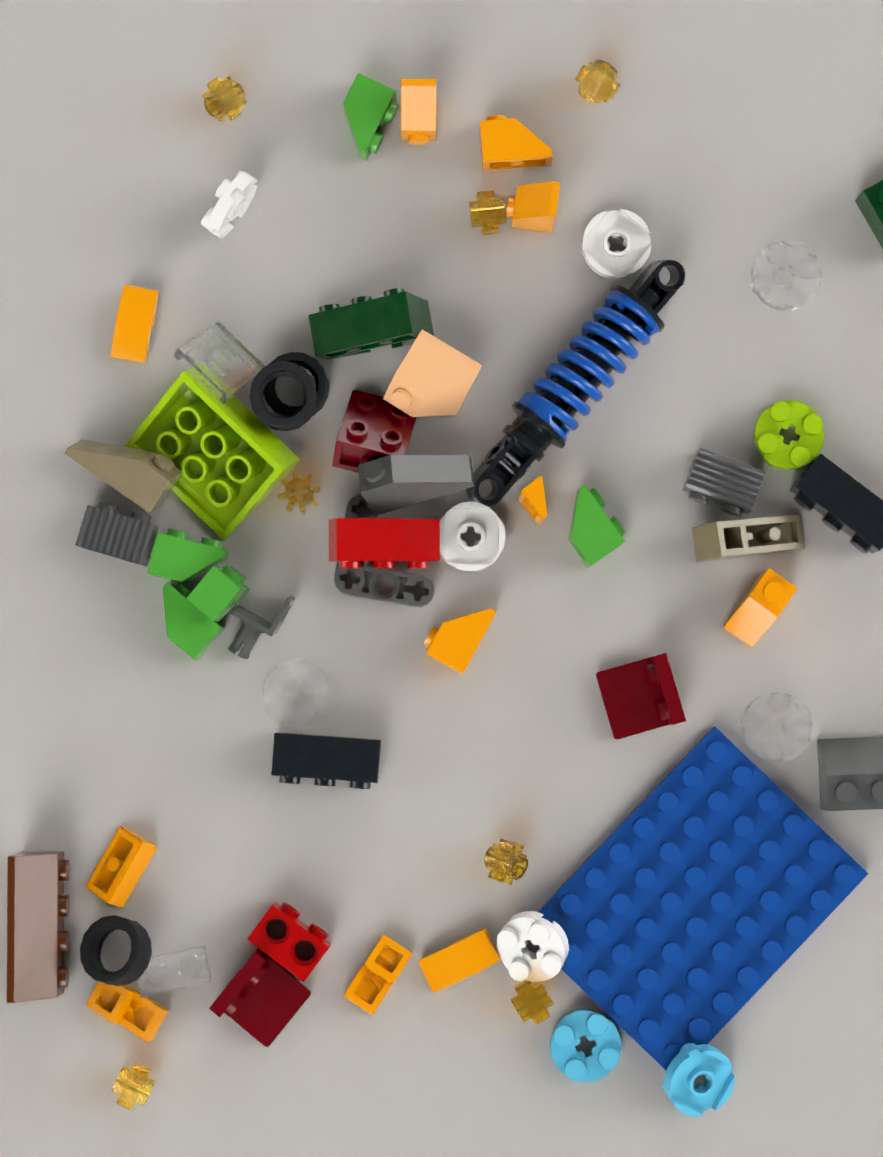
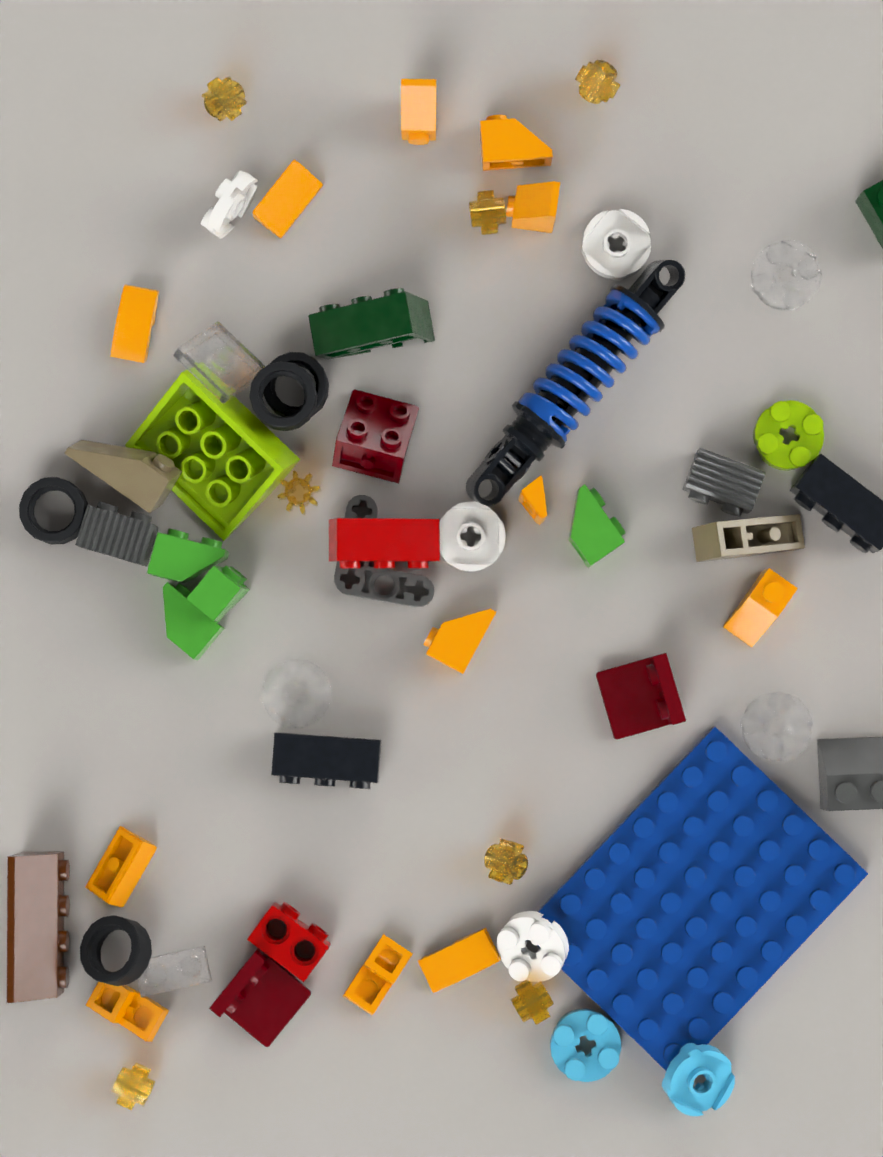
(28, 502): none -> black tyre
(254, 626): dark grey bracket -> none
(287, 199): none -> light orange slope
(367, 111): bright green slope -> none
(412, 479): dark grey slope -> none
(432, 379): light nougat slope -> none

